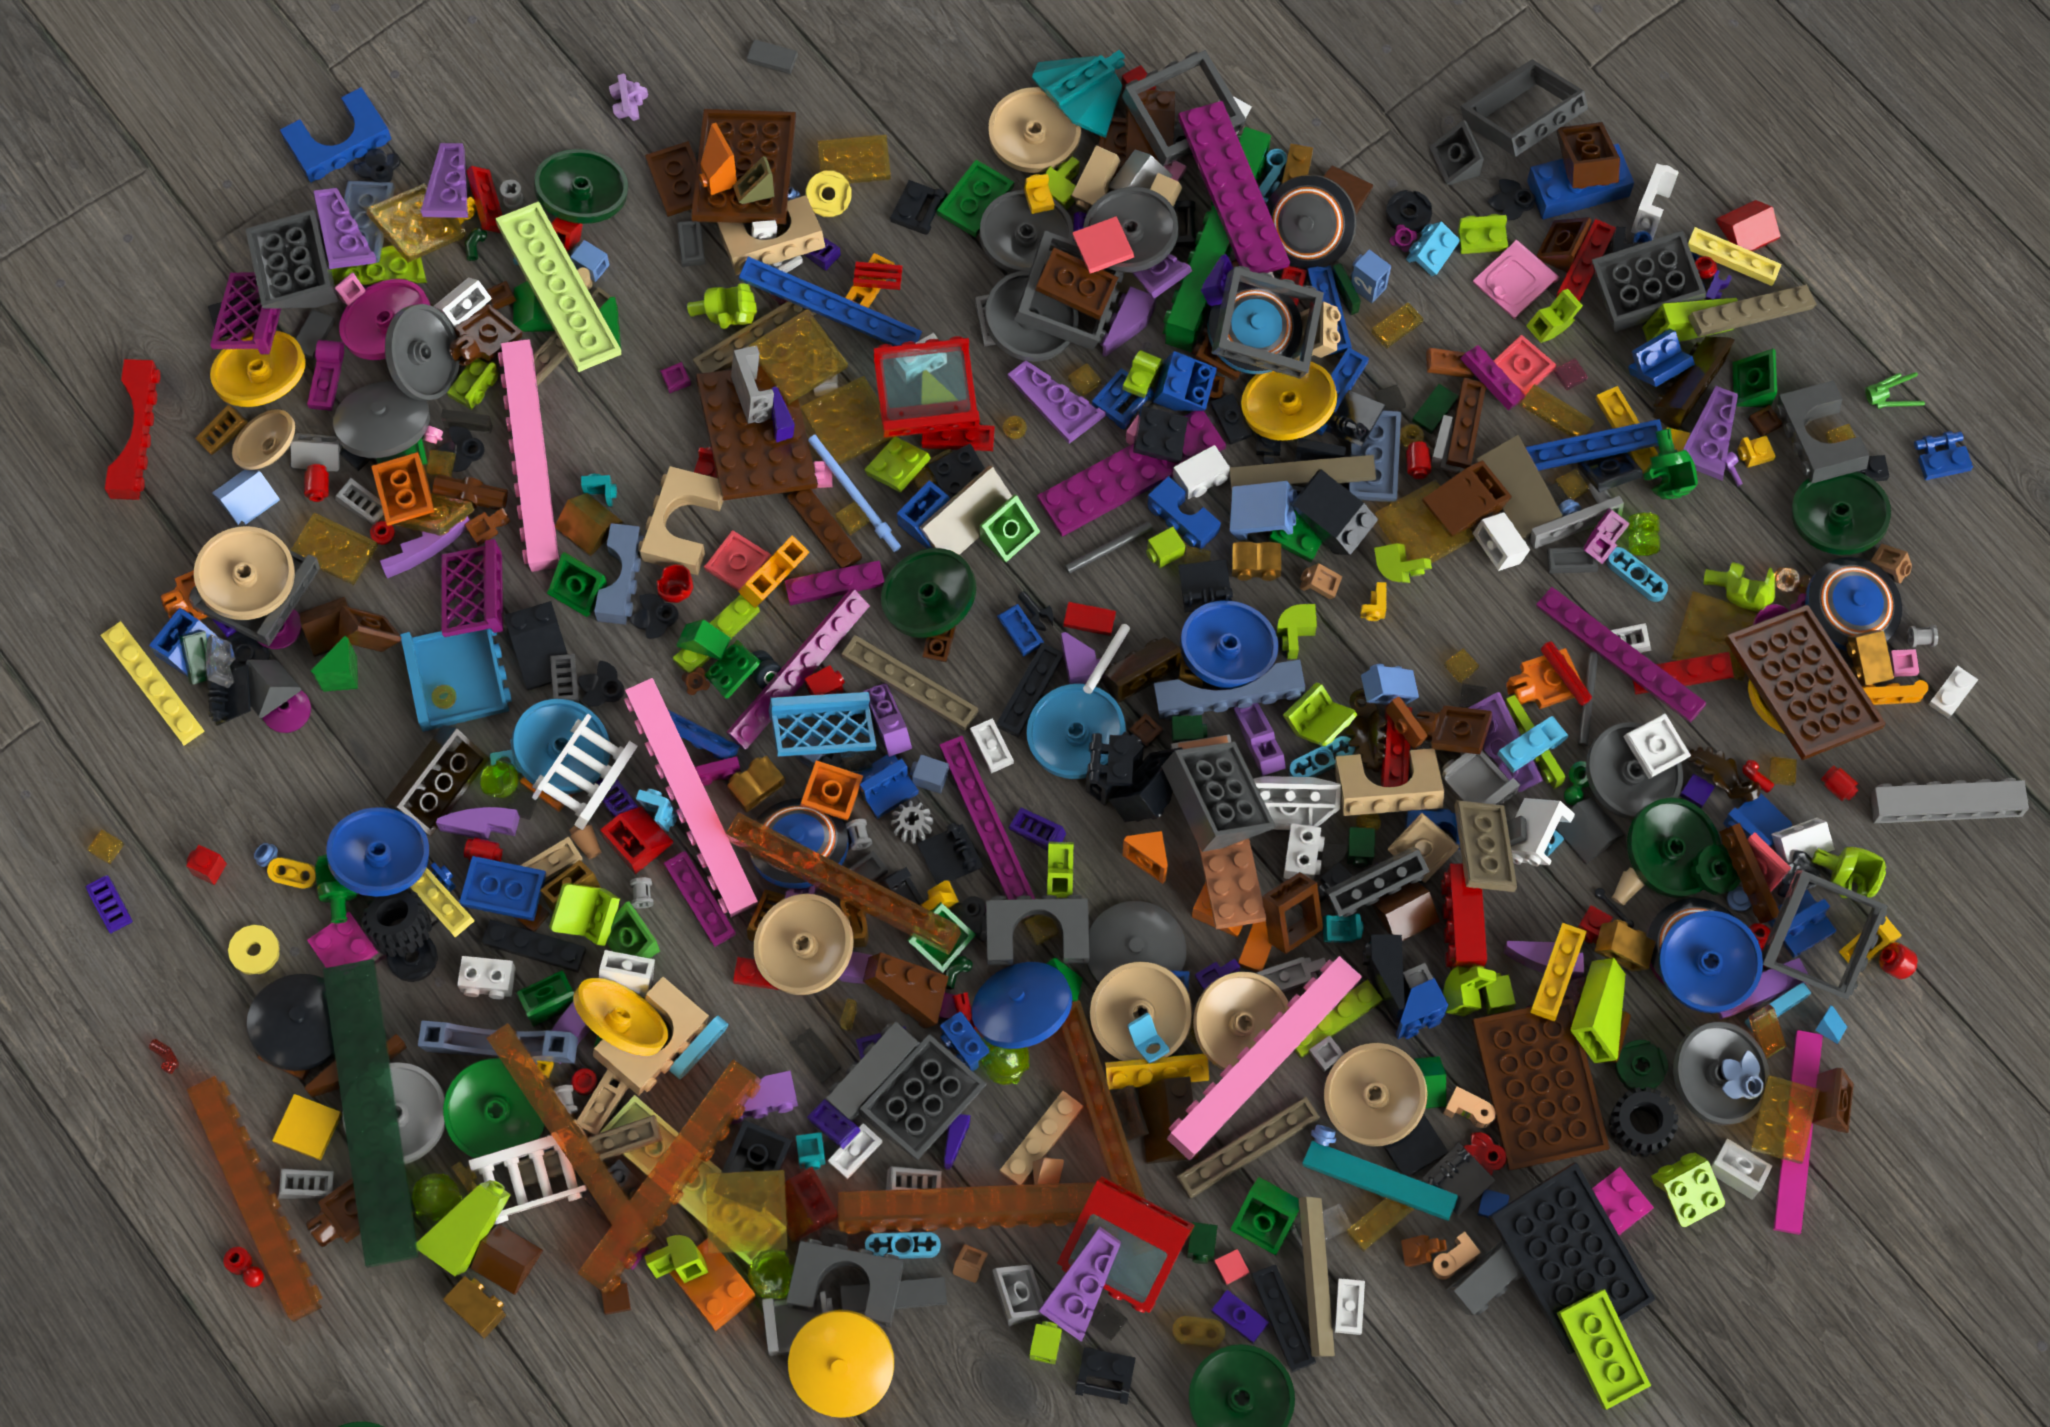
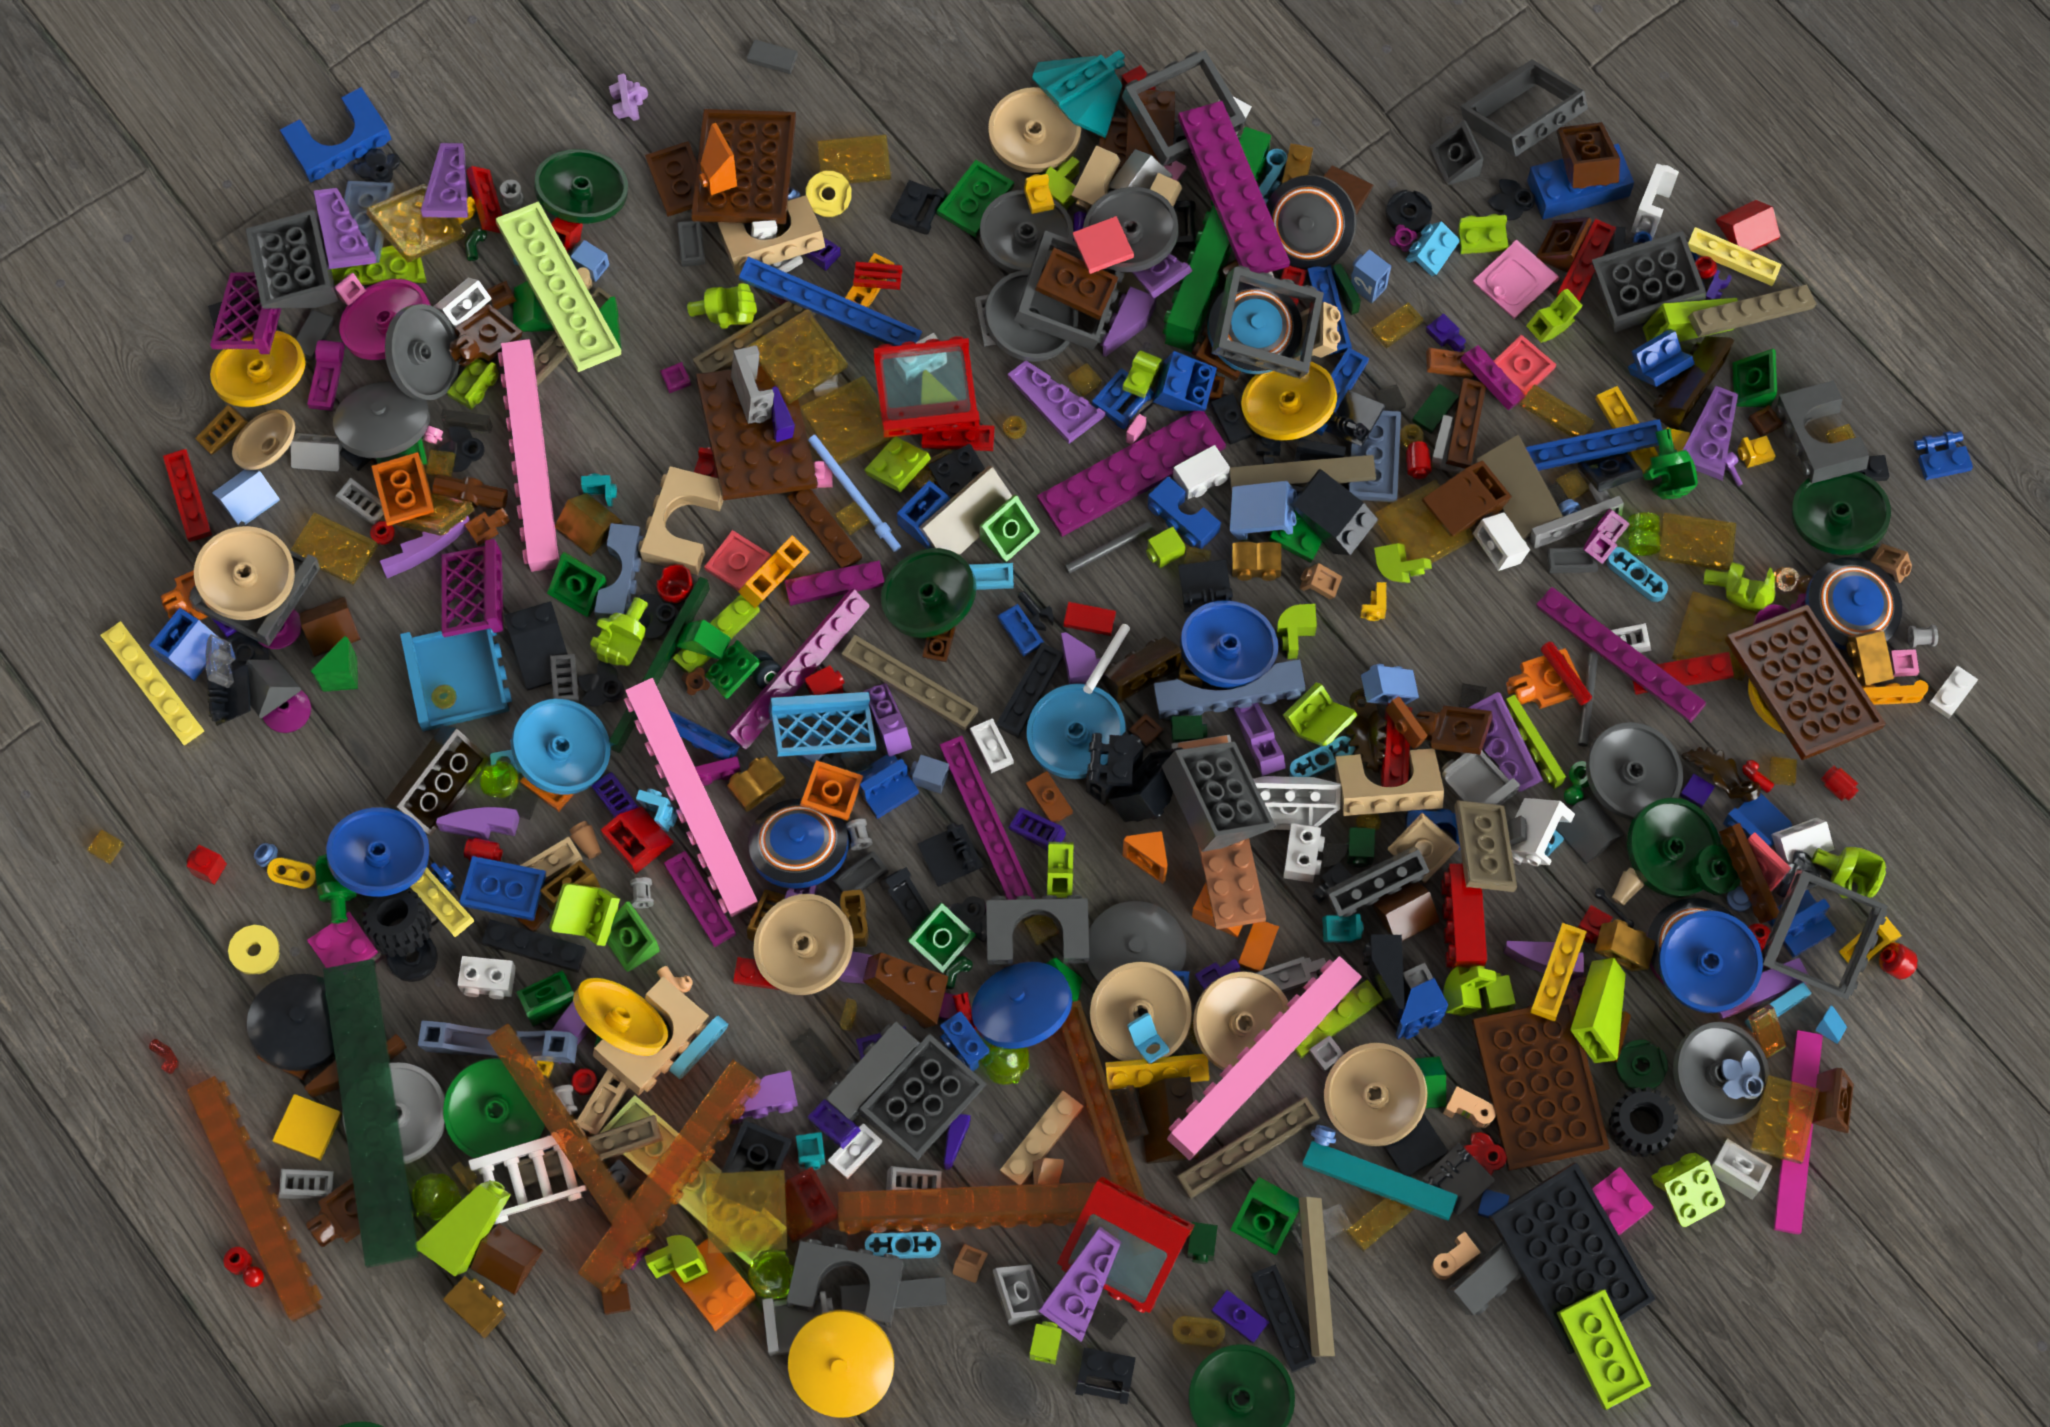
(107, 886): dark purple slope -> none
(125, 474): red arch -> none
(187, 495): none -> red plate
(194, 654): tile -> none
(316, 482): red brick -> none
(367, 629): reddish brown slope -> none
(596, 792): white fence -> none
(620, 635): none -> lime piece
(628, 971): white brick -> none
(662, 658): none -> dark green tile
(681, 983): none -> light nougat arm
(755, 183): olive slope -> none
(843, 883): clear orange brick -> none
(902, 820): light grey gear -> none
(941, 893): yellow bracket -> none
(993, 576): none -> medium azure tile
(1049, 797): none -> dark orange plate
(1160, 434): black plate -> none
(1215, 283): dark purple slope -> none
(1231, 1267): coral tile -> none
(1275, 903): reddish brown window -> none
(1349, 1306): white plate -> none
(1419, 1249): dark orange plate -> none
(1444, 332): none -> dark purple plate
(1461, 665): clear yellow tile -> none
(1532, 744): medium azure plate -> none
(1571, 374): clear pink tile -> none
(1657, 746): white tile -> none
(1697, 541): none -> clear yellow plate
(1879, 392): bright green plant -> none
(1949, 801): light grey brick -> none

